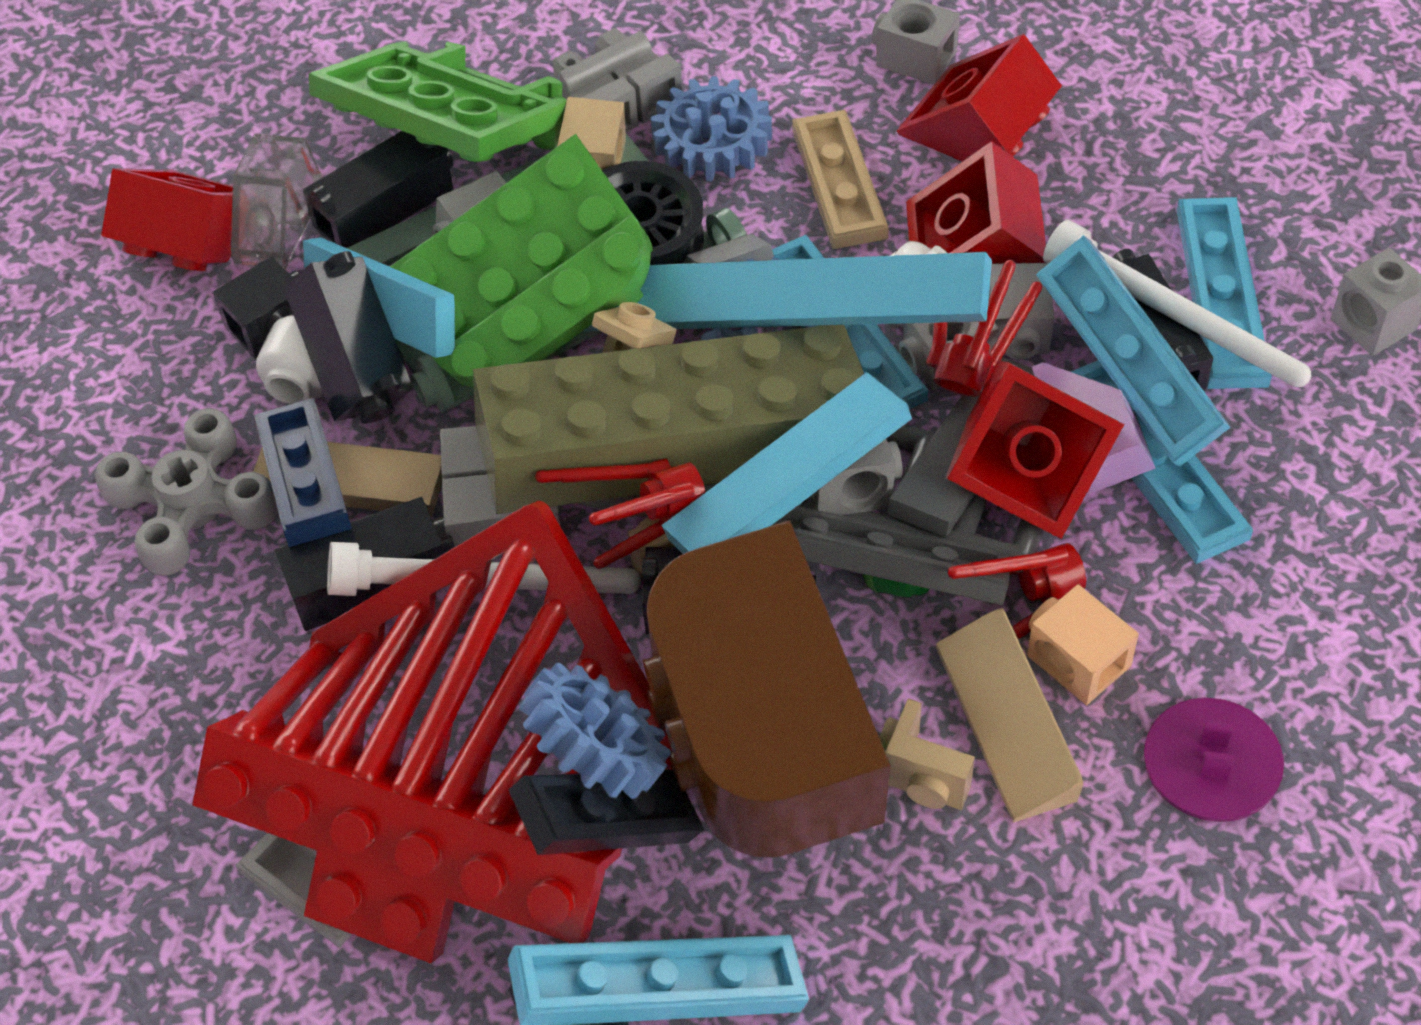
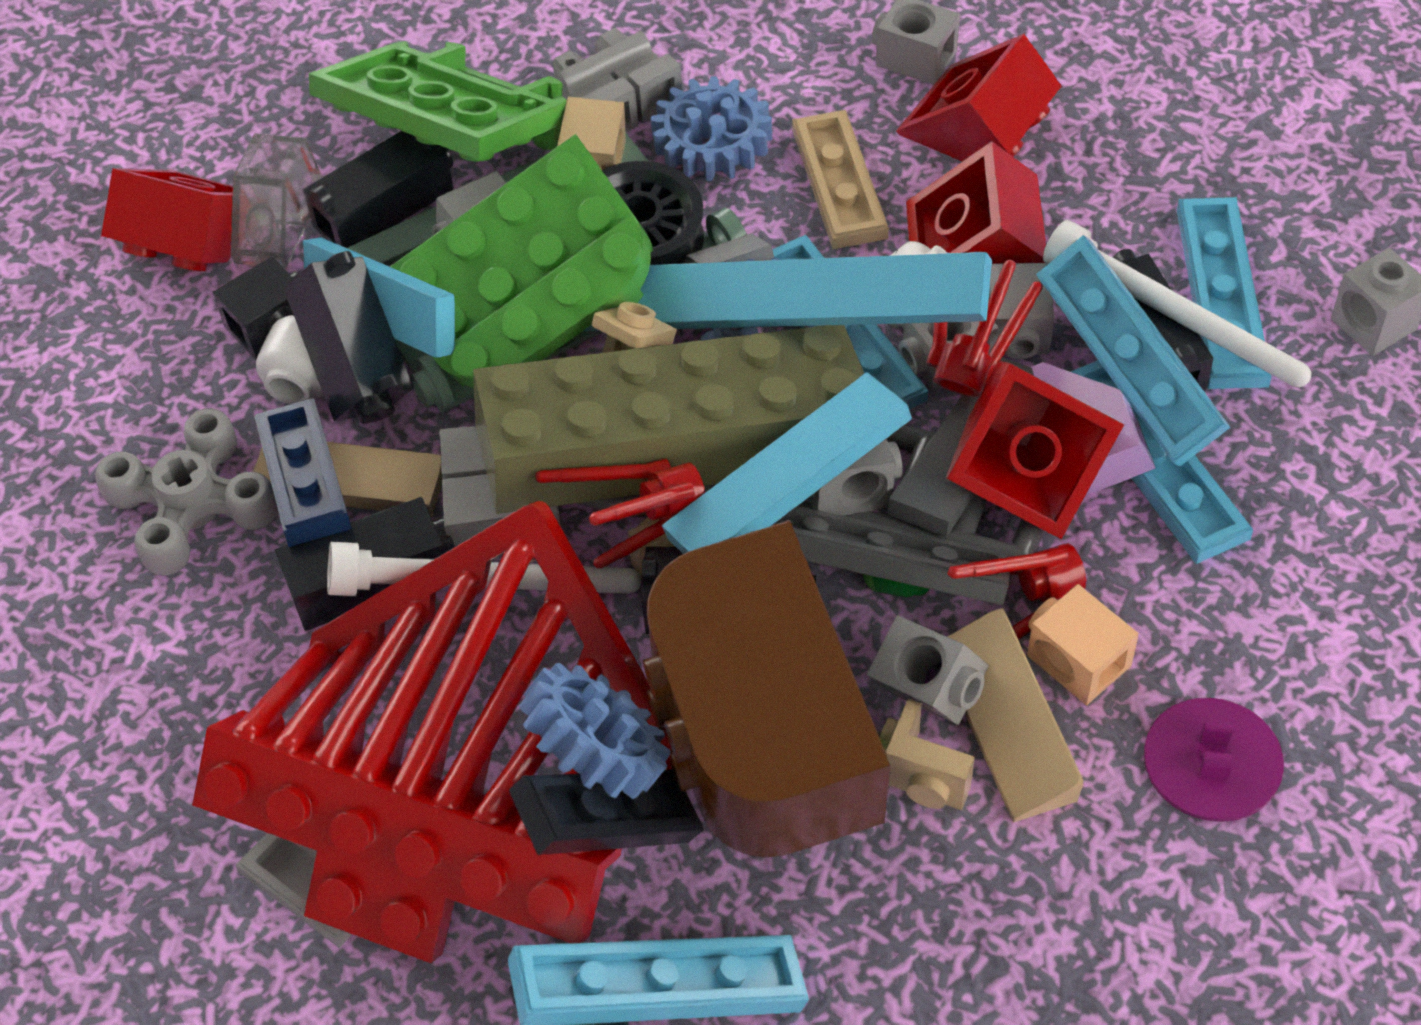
(909, 655): none -> light grey brick

